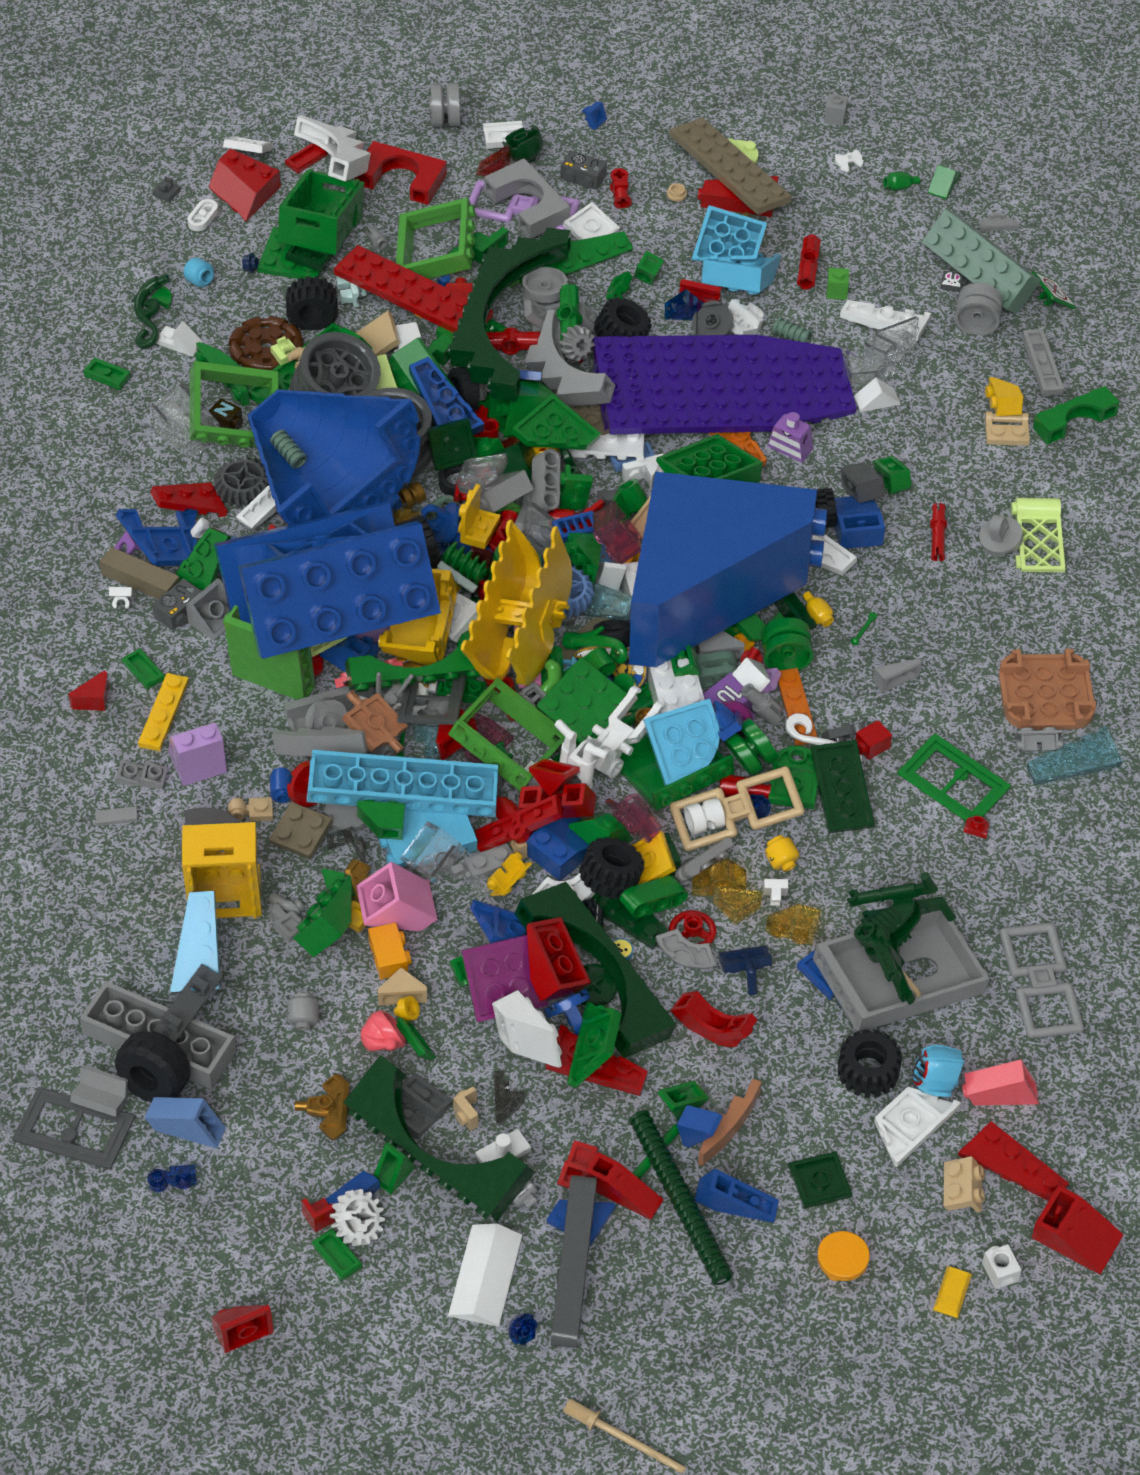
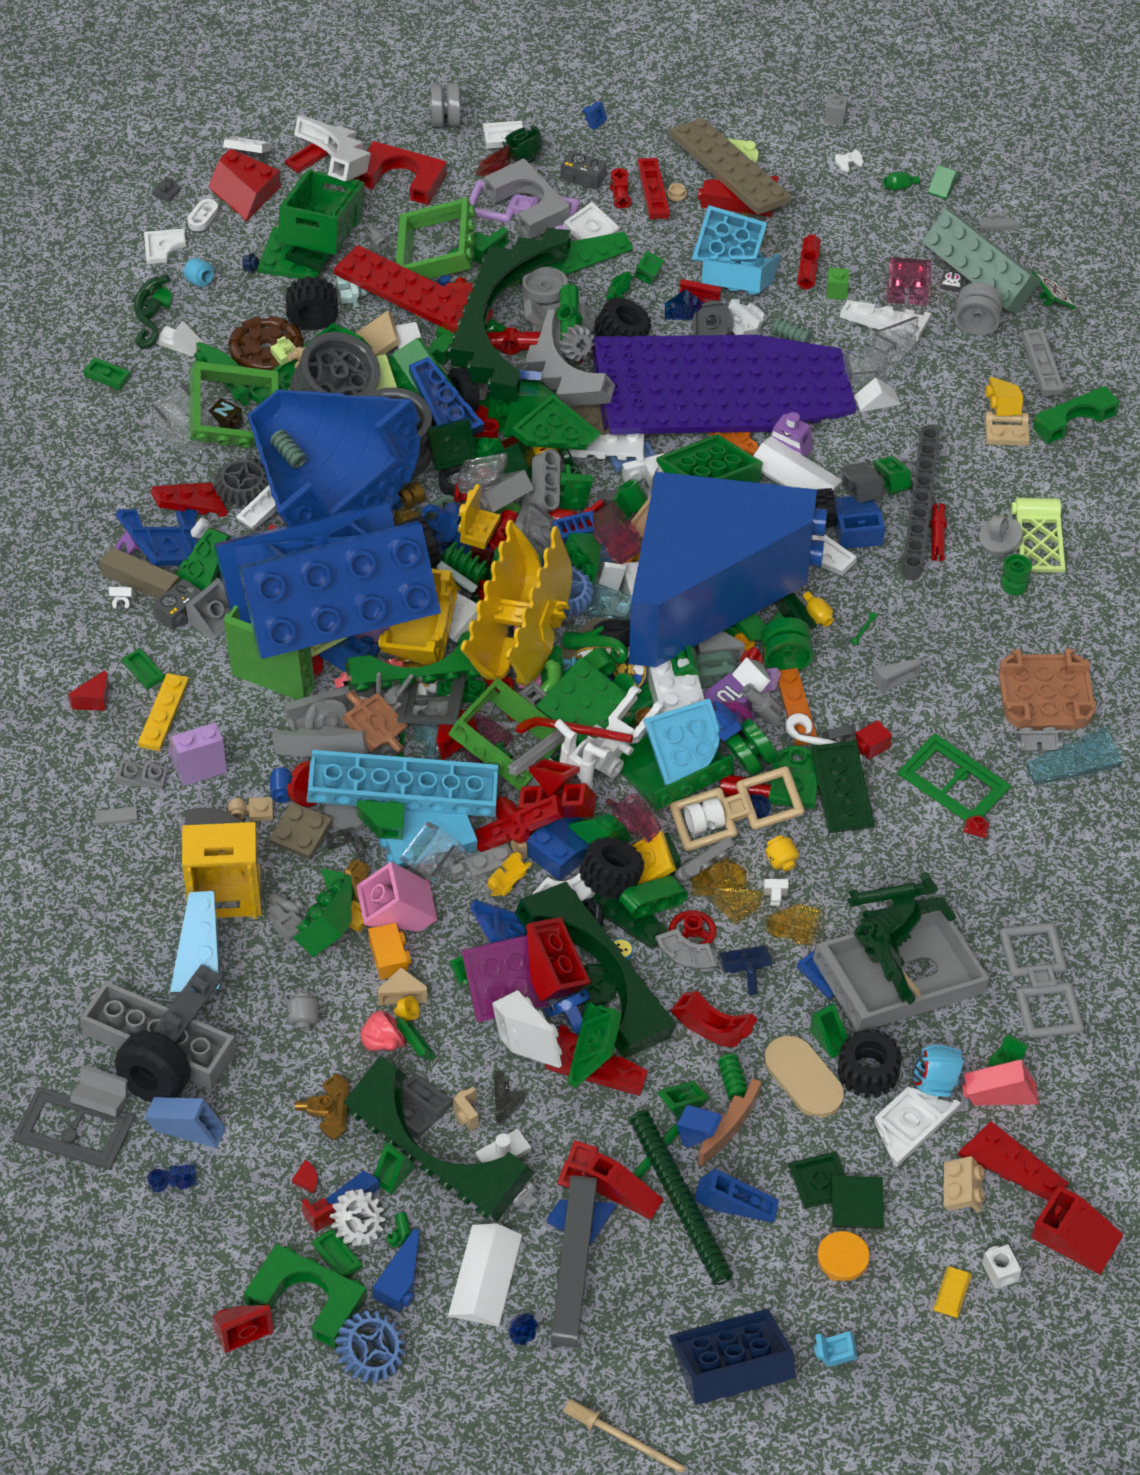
(162, 243): none -> white tile
(286, 1268): none -> green arch
(306, 1177): none -> red tile
(380, 1351): none -> medium blue gear
(397, 1281): none -> blue slope
(402, 1232): none -> green arm
(536, 753): none -> light grey axle
(578, 728): none -> red piece
(653, 188): none -> red hinge
(732, 1075): none -> green piece
(733, 1356): none -> dark blue slope
(793, 469): none -> white slope
(804, 1076): none -> tan tile
(828, 1029): none -> green slope
(836, 1349): none -> medium azure bracket
(857, 1202): none -> dark green tile
(908, 274): none -> clear pink piece
(920, 503): none -> dark grey beam
(1010, 1051): none -> green bracket
(1016, 574): none -> green wheel

